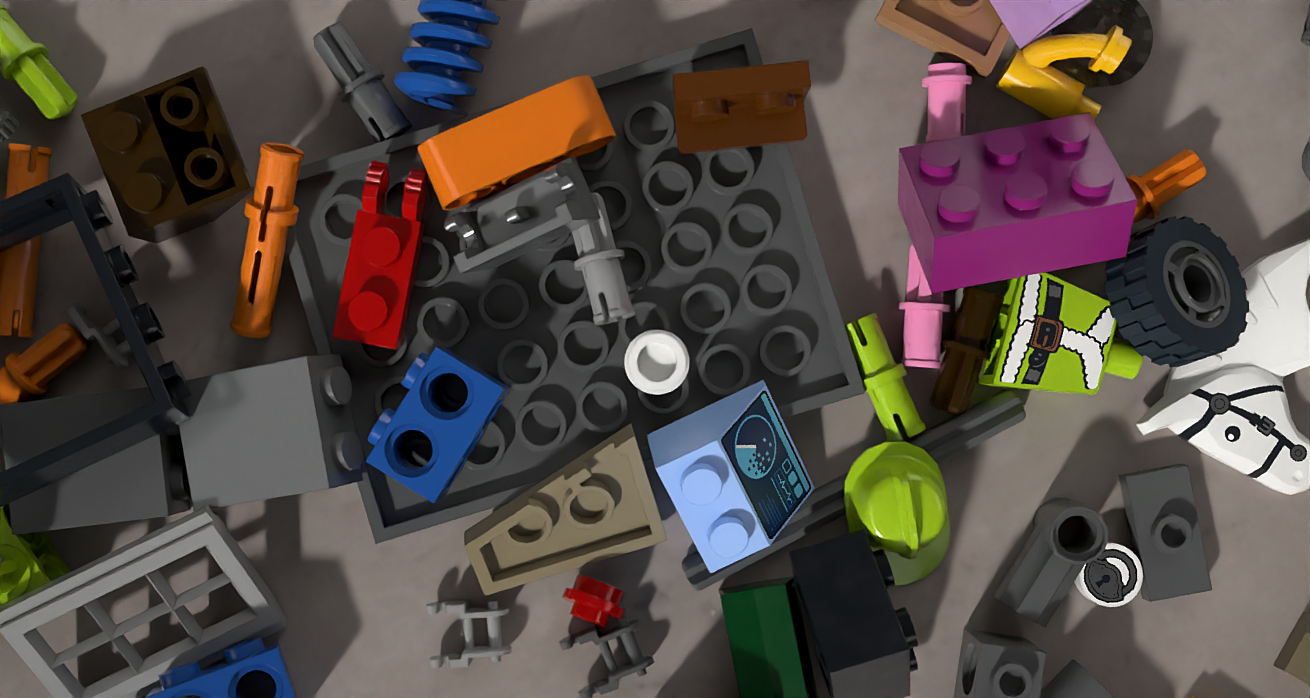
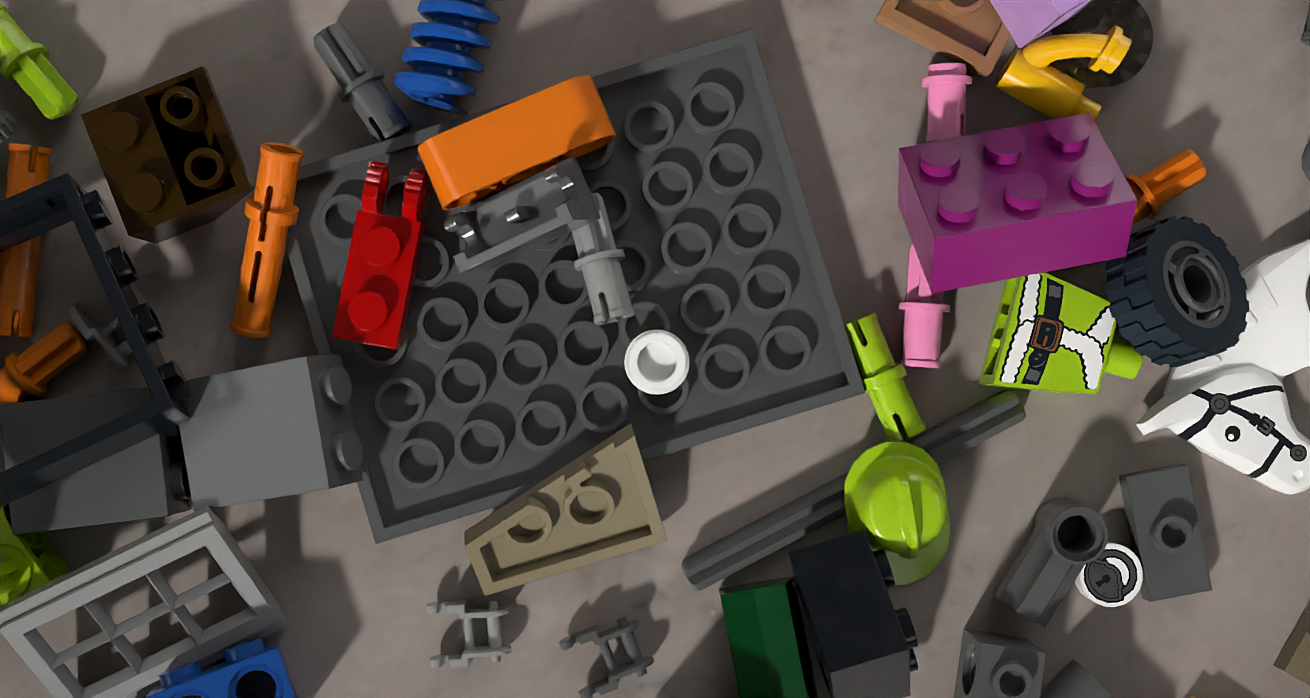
(450, 432): blue brick -> none
(594, 600): red plate -> none
(732, 474): light blue slope -> none
(741, 106): reddish brown bracket -> none
(965, 350): dark brown axle -> none

